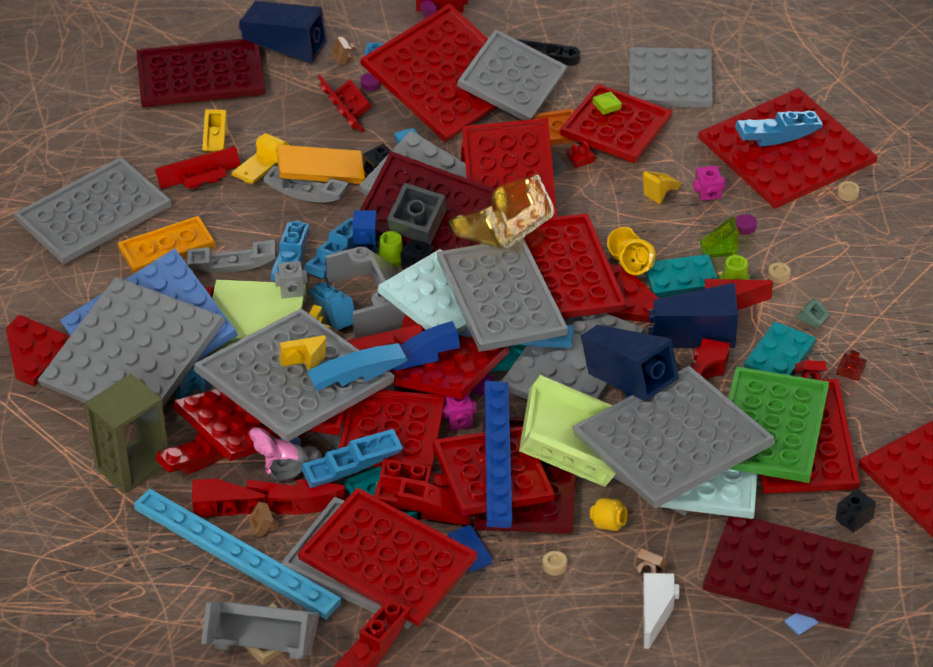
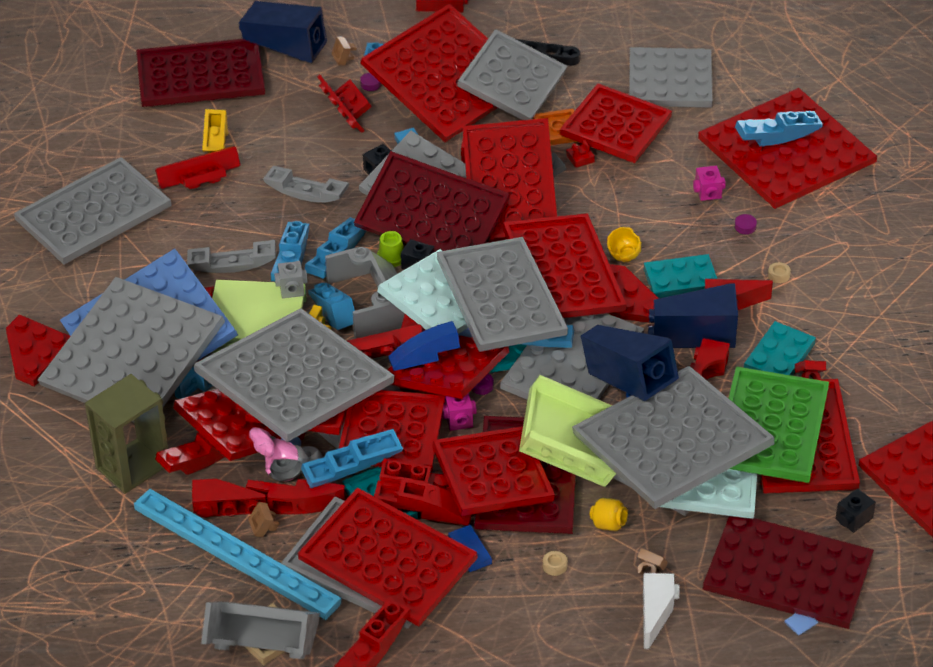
(150, 246): light orange tile -> none
(262, 161): yellow door -> none
(307, 351): yellow slope -> none
(320, 164): light orange tile -> none
(364, 363): dark azure slope -> none
(365, 229): blue slope -> none
(417, 213): dark grey brick -> none
(427, 8): magenta tile -> none
(497, 455): blue plate -> none
(519, 210): clear yellow windscreen -> none
(534, 238): clear red plate -> none
(607, 103): lime tile -> none
(643, 255): yellow helmet -> none
(658, 184): yellow slope -> none
(722, 240): clear neon green slope -> none
(735, 268): lime piece -> none
(813, 313): sand green slope -> none
(848, 191): tan tile -> none
(851, 366): clear red tile -> none

